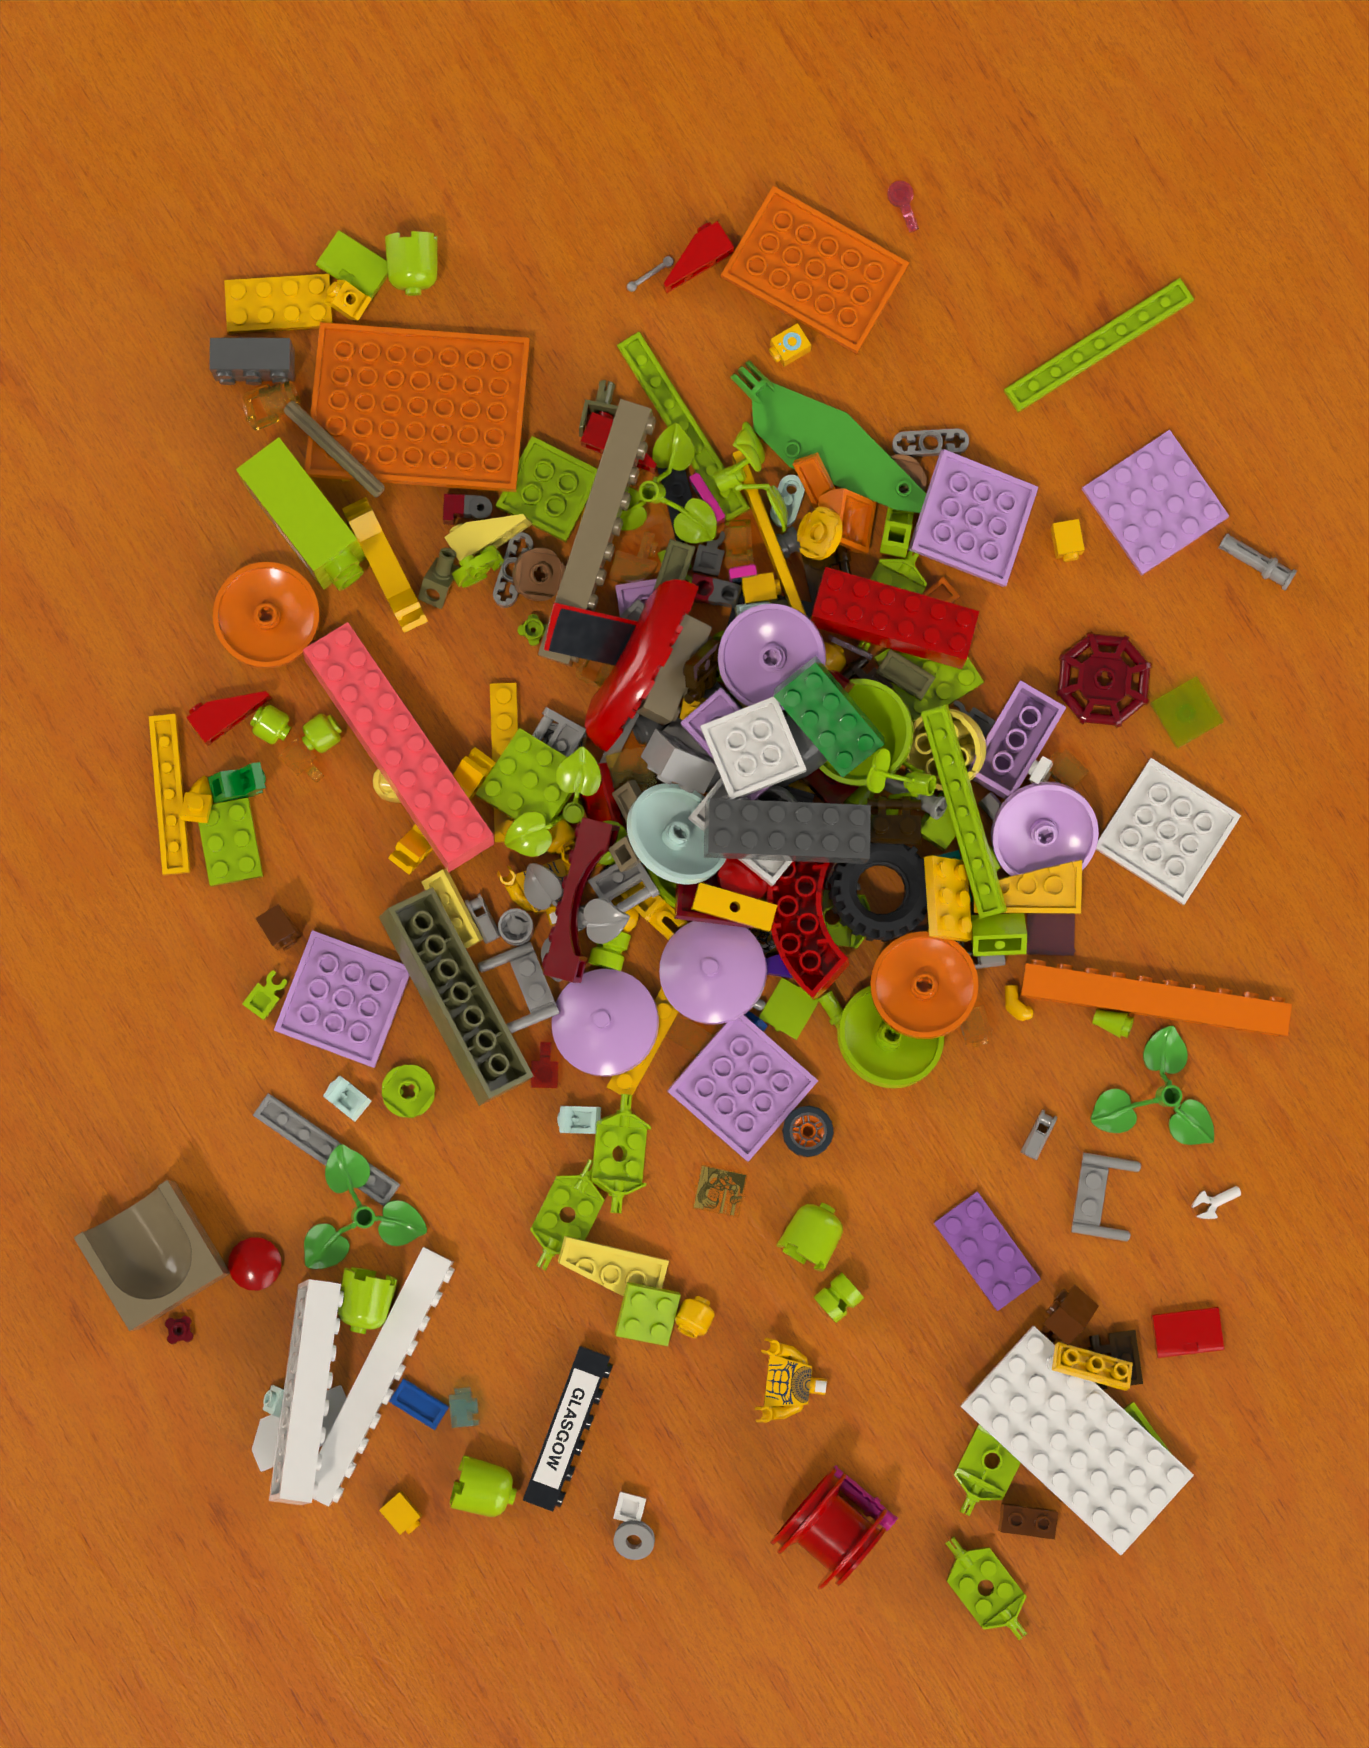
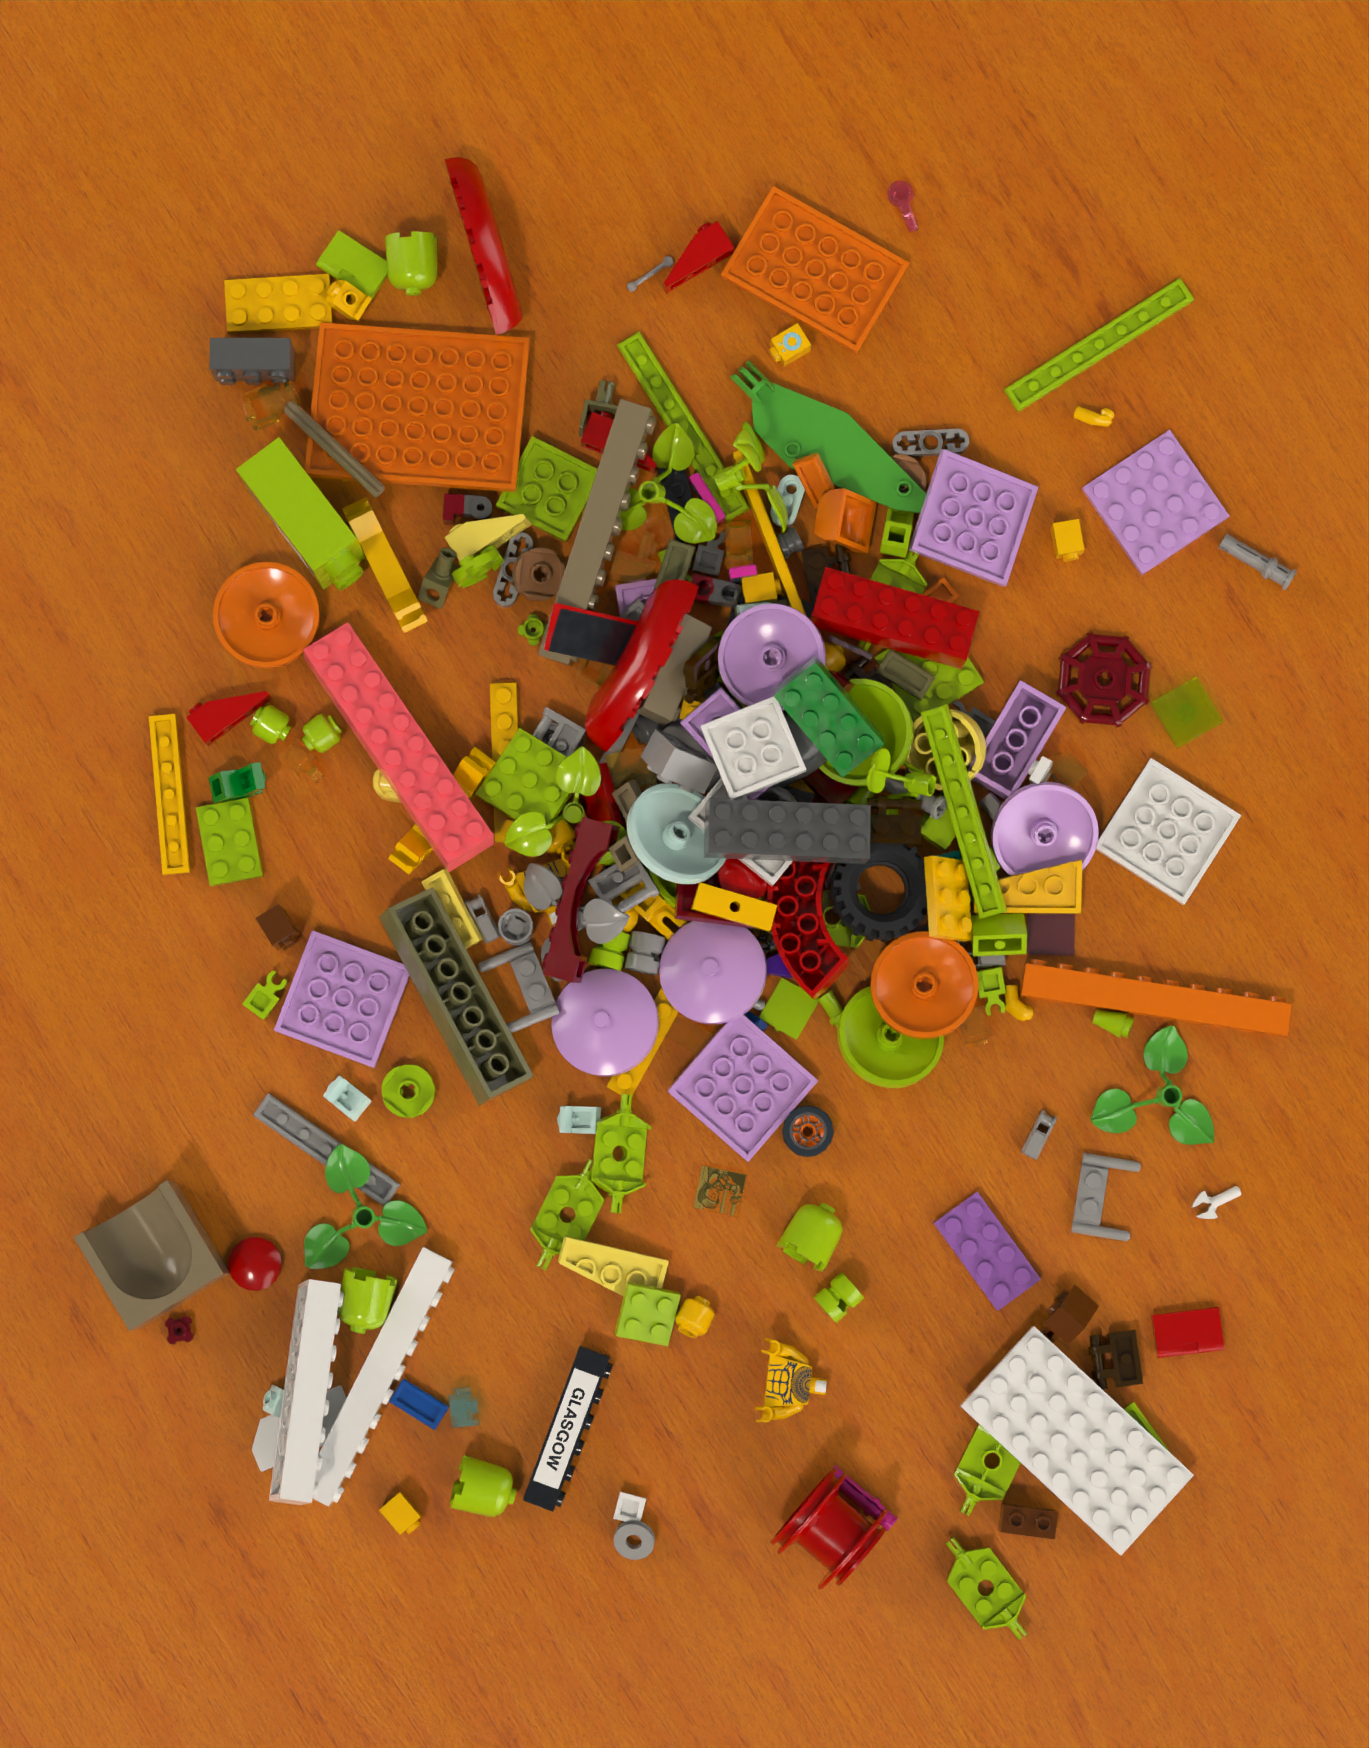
(197, 802): yellow plate -> none
(485, 243): none -> red brick
(545, 1070): clear red plate -> none
(645, 952): none -> light grey wheel
(819, 533): yellow tile -> none
(991, 986): none -> lime plate
(1078, 1363): yellow tile -> none
(1092, 418): none -> yellow arm

